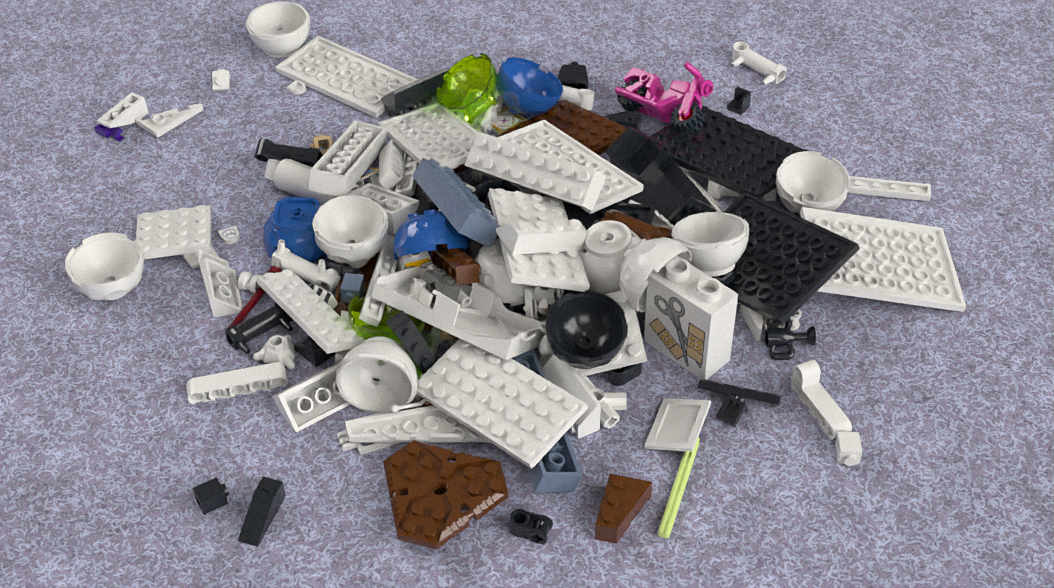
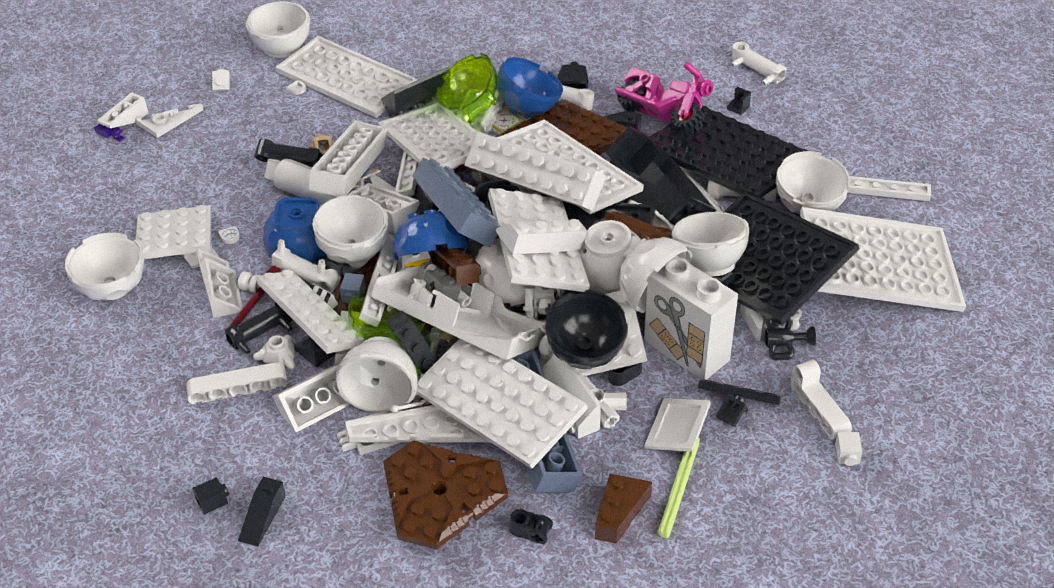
(390, 165): white beam -> none

